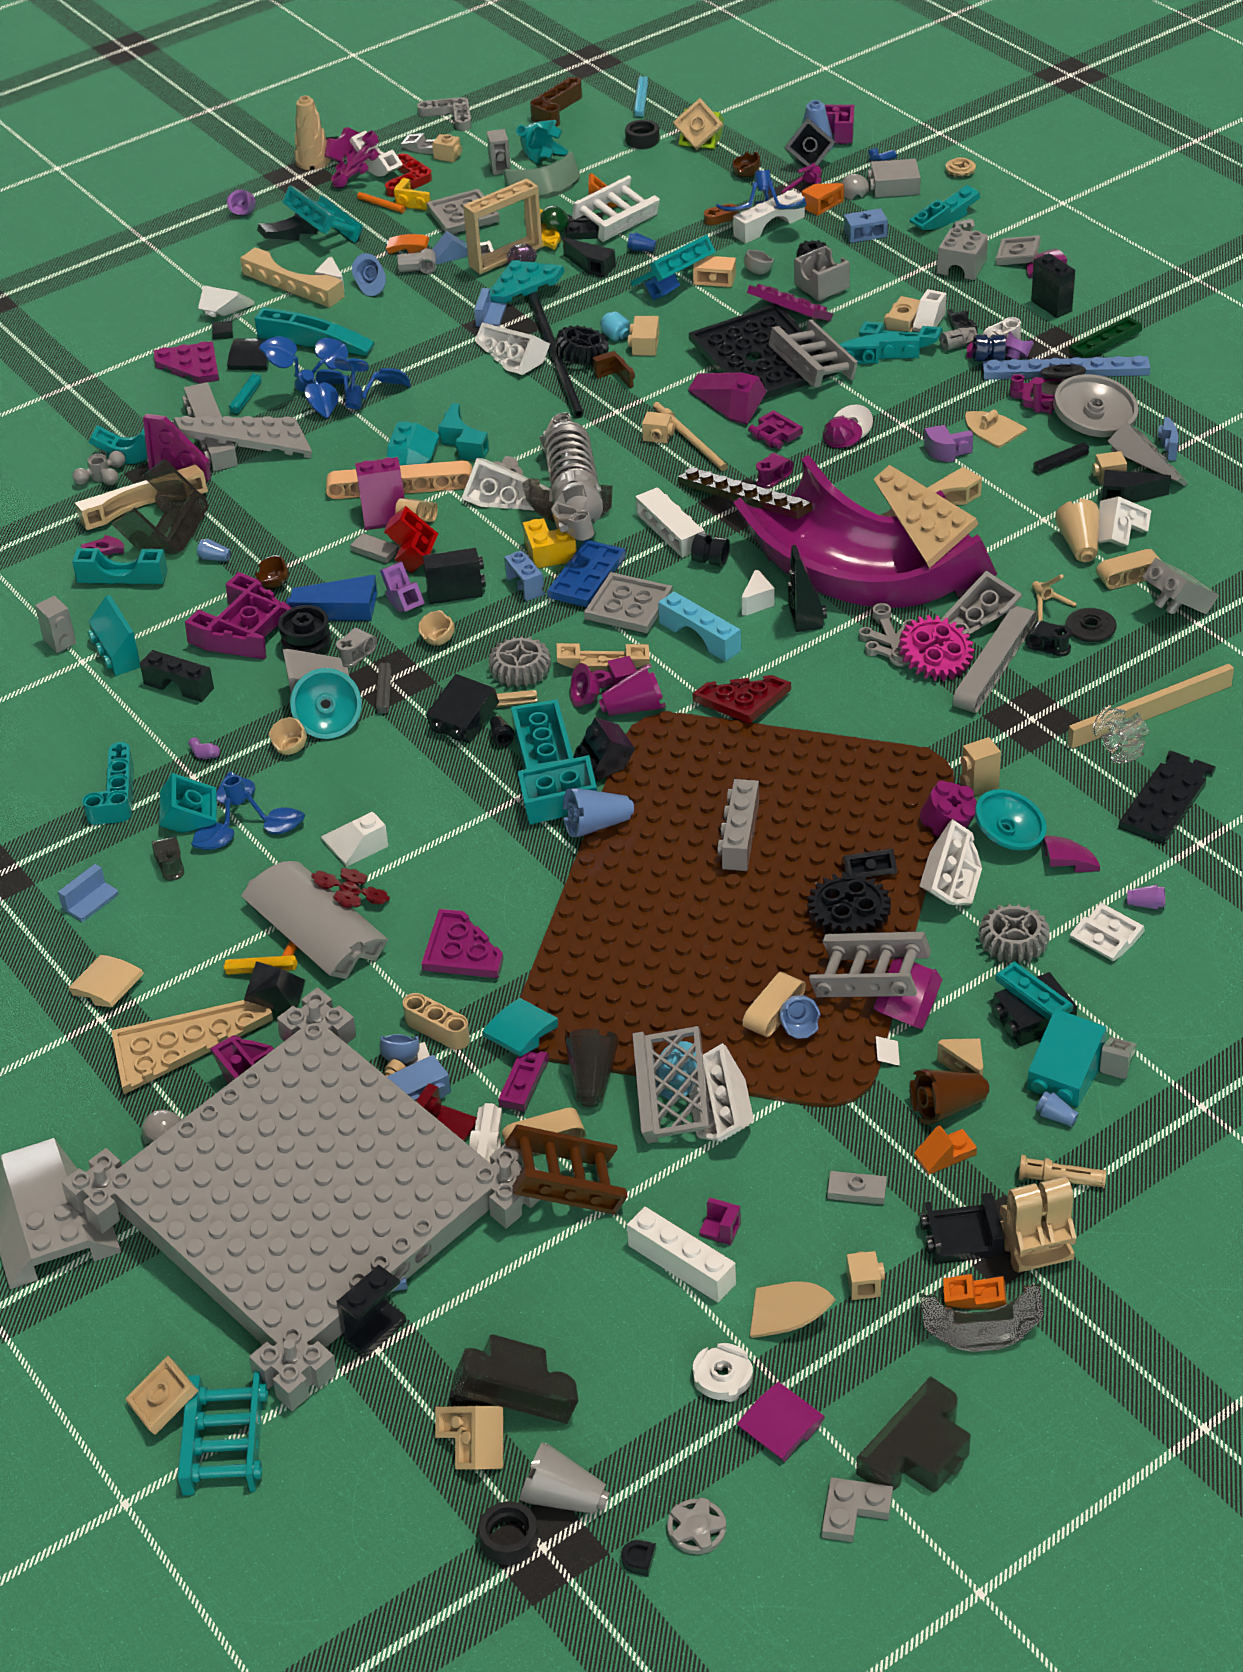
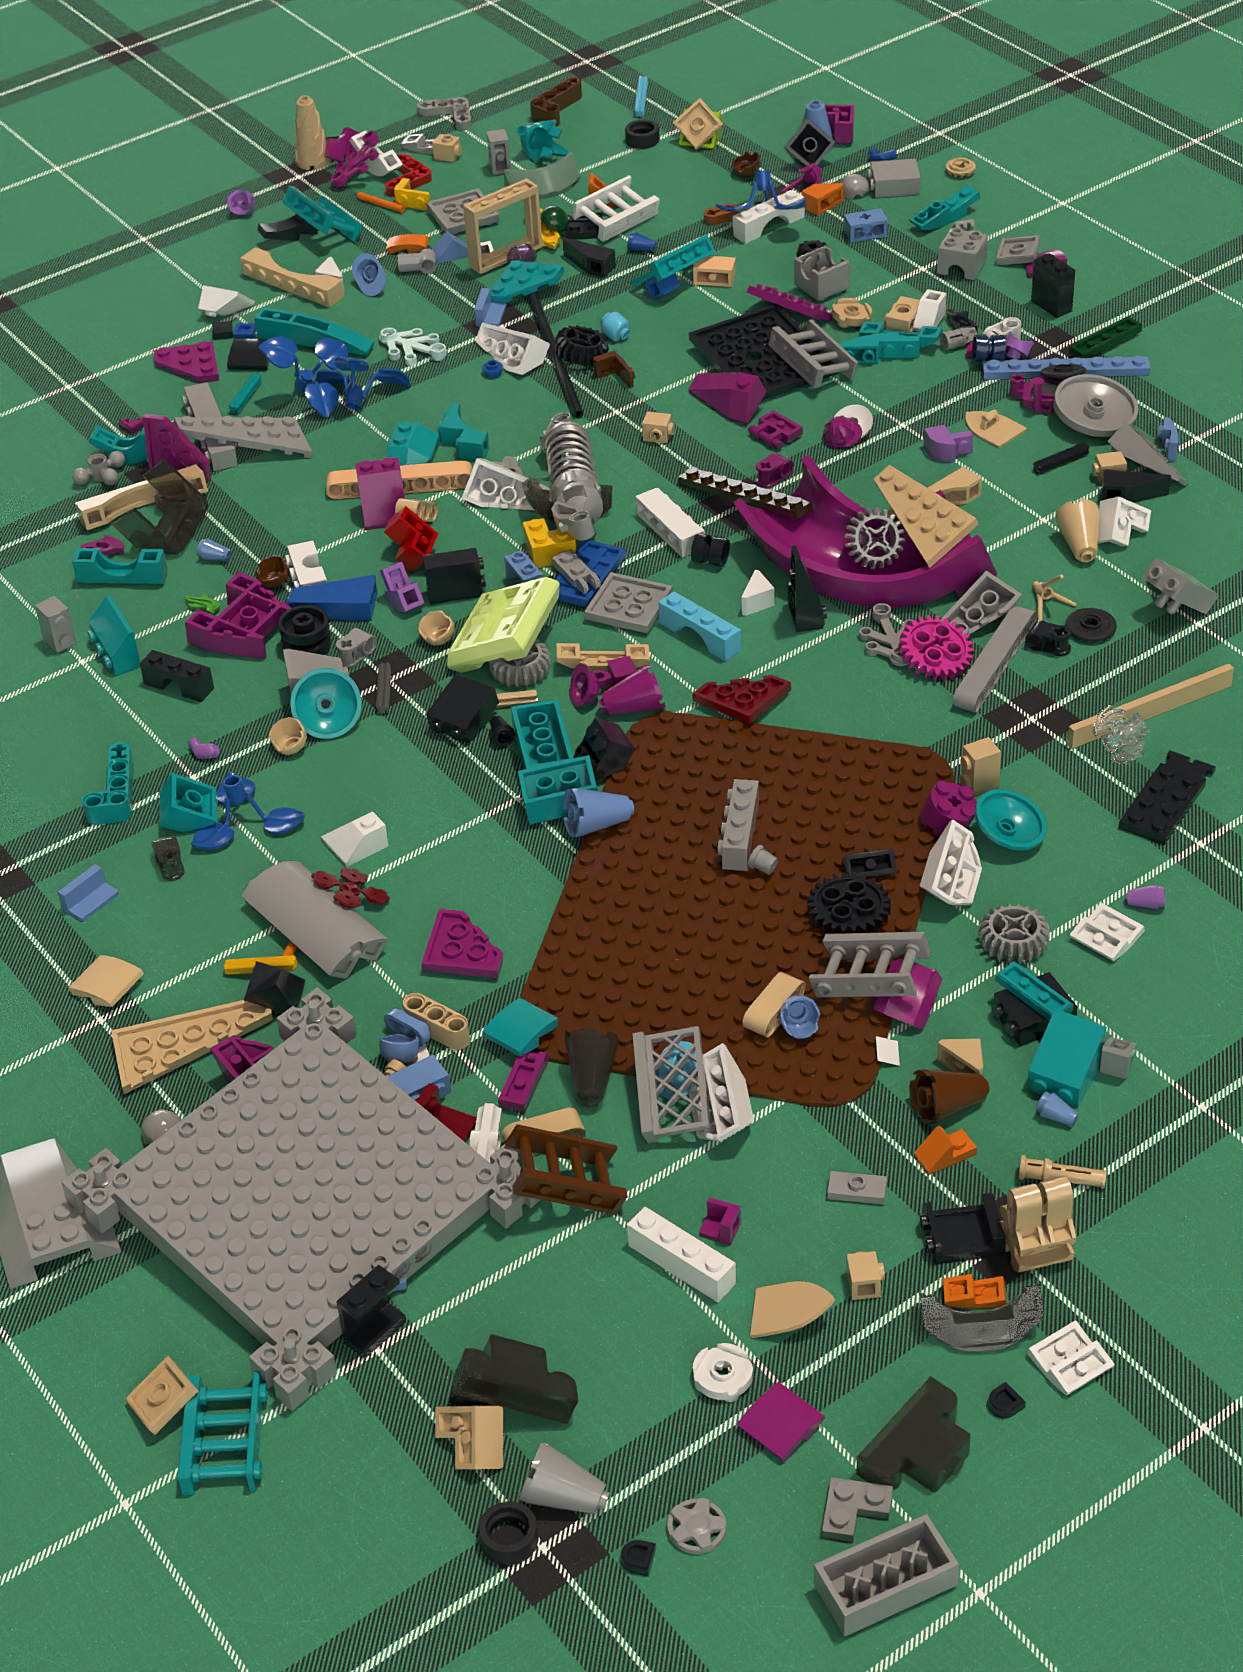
(131, 426): none -> magenta tile
(203, 602): none -> bright green piece
(244, 331): none -> blue plate
(304, 565): none -> white arch
(374, 548): light grey tile -> none
(390, 337): none -> light aqua plant
(401, 1023): none -> medium blue plate
(492, 368): none -> blue plate
(503, 624): none -> yellowish green piece
(575, 571): none -> light grey hinge
(644, 335): tan brick -> none
(692, 438): tan bar -> none
(757, 262): light grey hair -> none
(762, 860): none -> light grey piece
(851, 313): none -> tan plate
(861, 553): none -> light grey gear
(886, 1575): none -> light grey brick
(1005, 1401): none -> black tile
(1066, 852): magenta brick -> none
(1070, 1358): none -> white slope
(1125, 569): tan beam -> none

